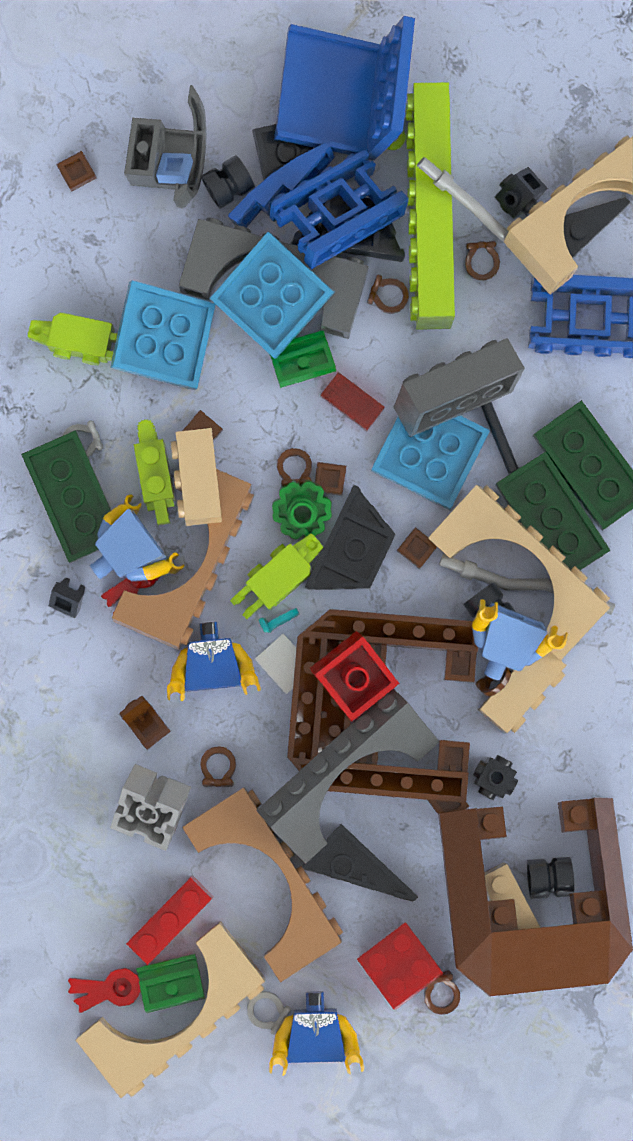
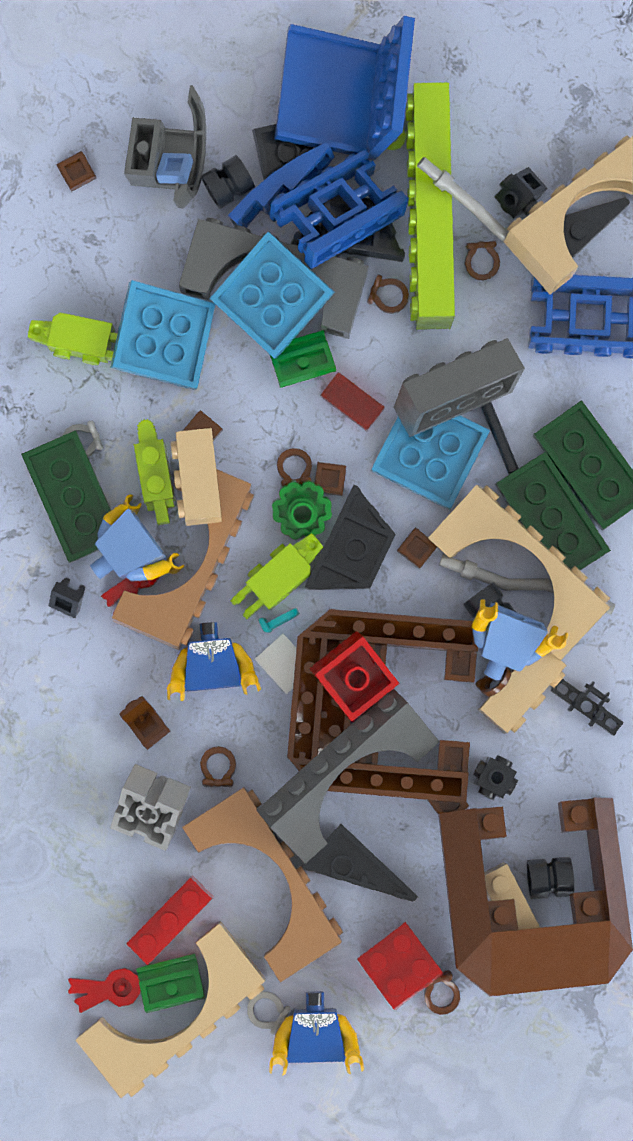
(581, 697): none -> black piece

